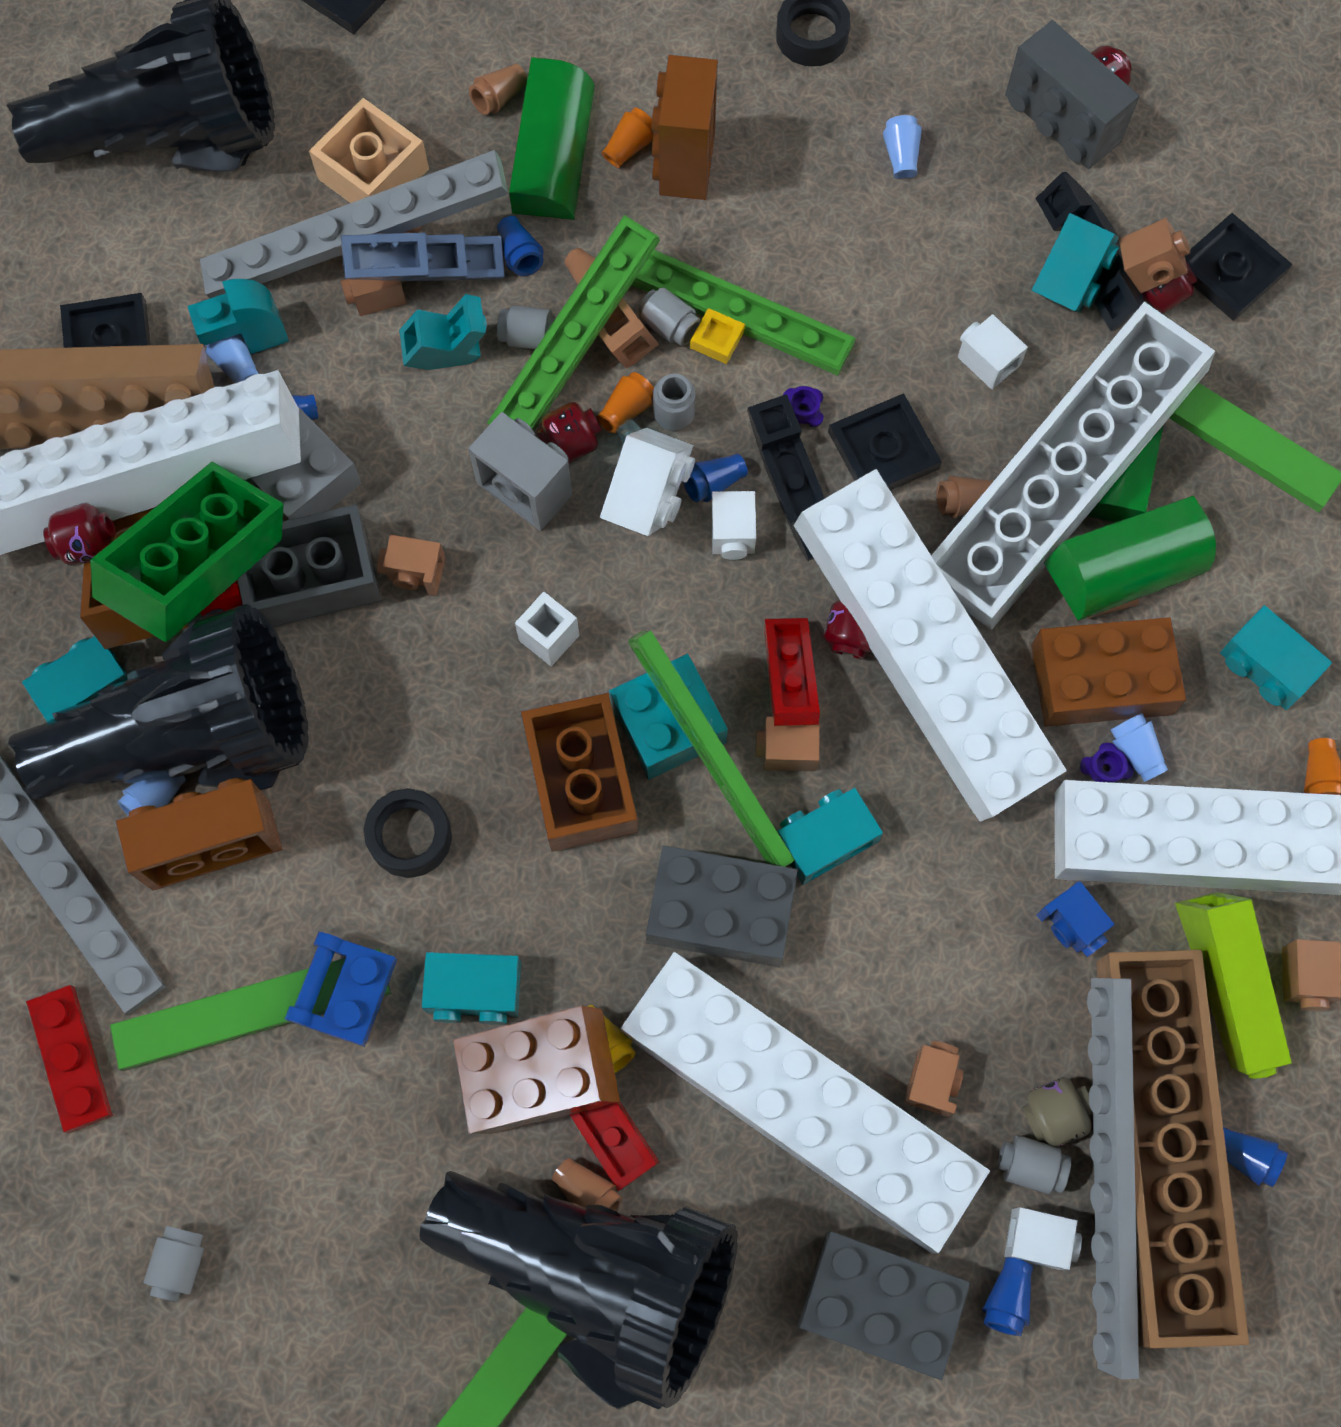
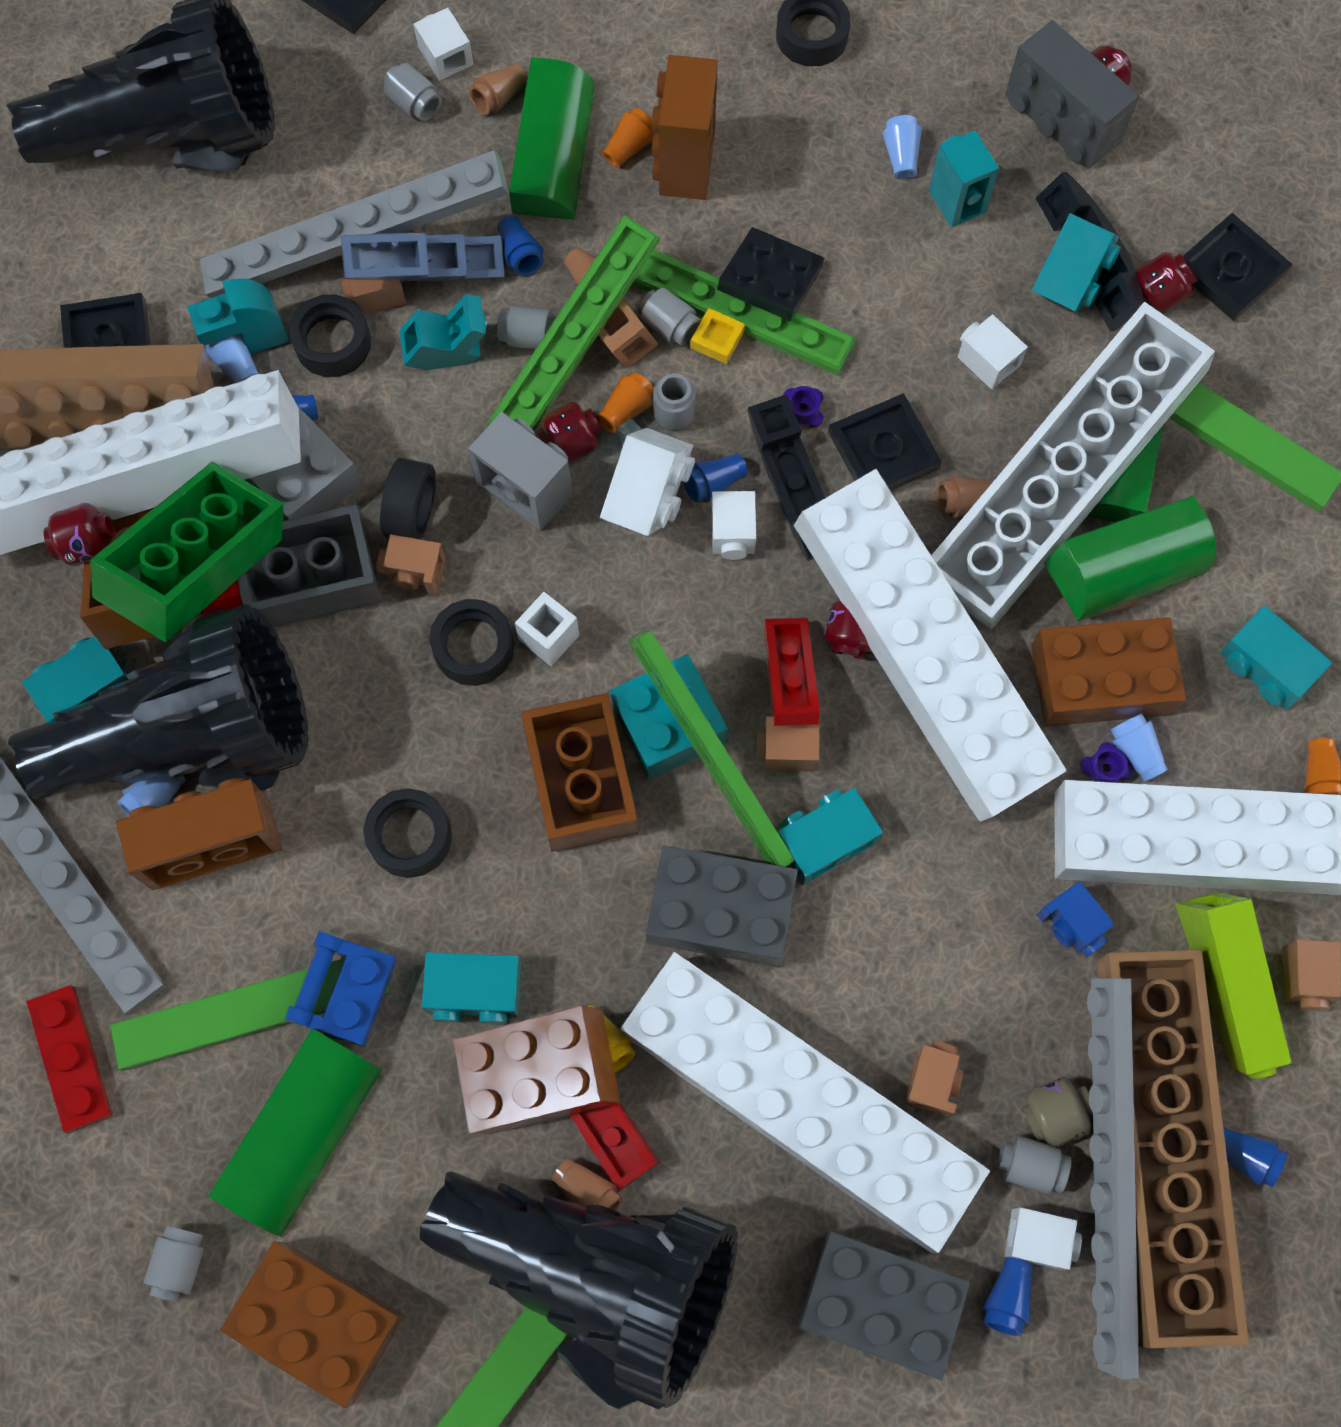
(295, 1133): none -> green brick
(312, 1323): none -> dark orange brick
(324, 308): none -> black tyre
(367, 154): light nougat brick -> none
(407, 499): none -> black tyre
(412, 92): none -> light grey brick
(443, 43): none -> white brick
(472, 610): none -> black tyre
(770, 273): none -> black plate
(963, 178): none -> teal brick
(1154, 255): nougat brick -> none

